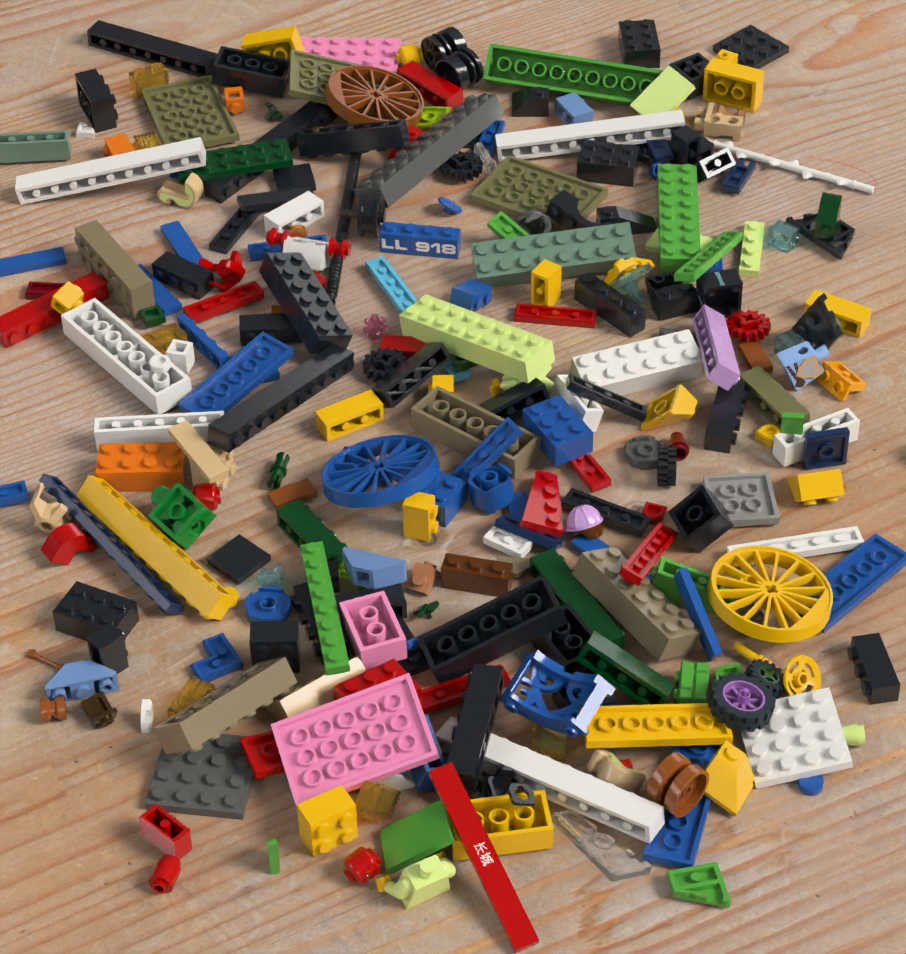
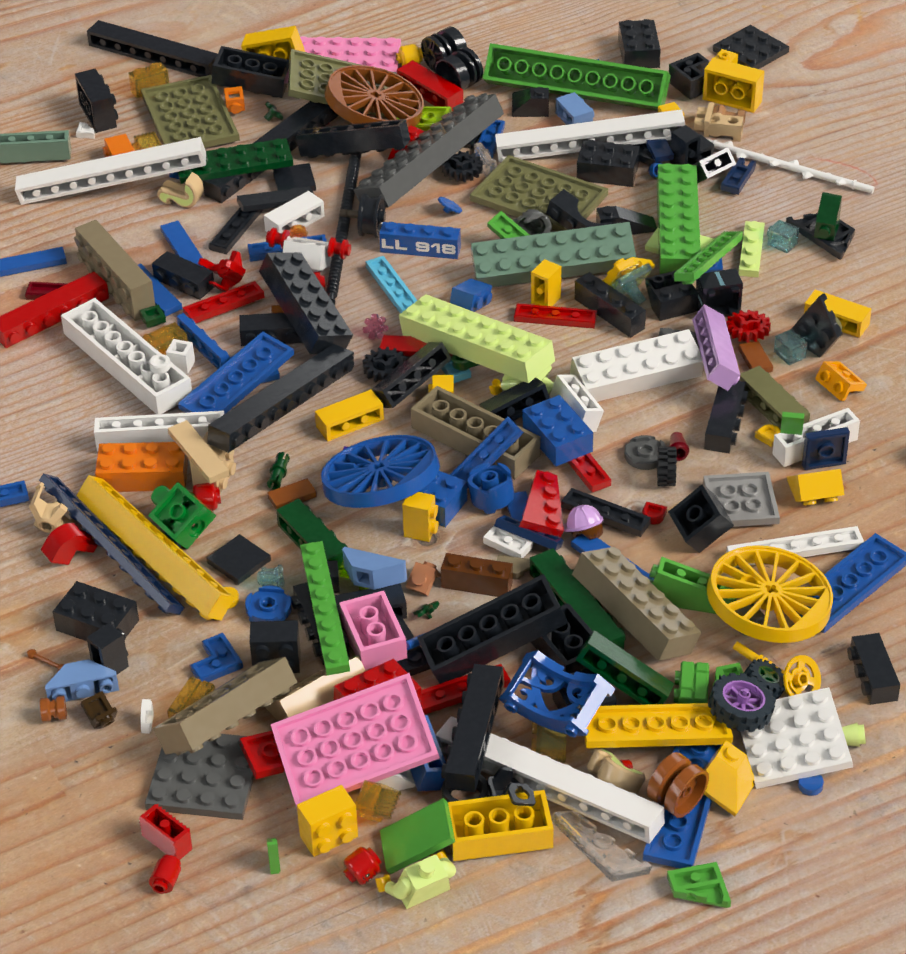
(67, 298): yellow brick -> none
(484, 858): red tile -> none
(606, 397): black tile -> none
(648, 554): red plate -> none
(663, 93): yellowish green tile -> none
(669, 408): yellow slope -> none
(698, 614): blue tile -> none
(803, 363): light blue torso -> none

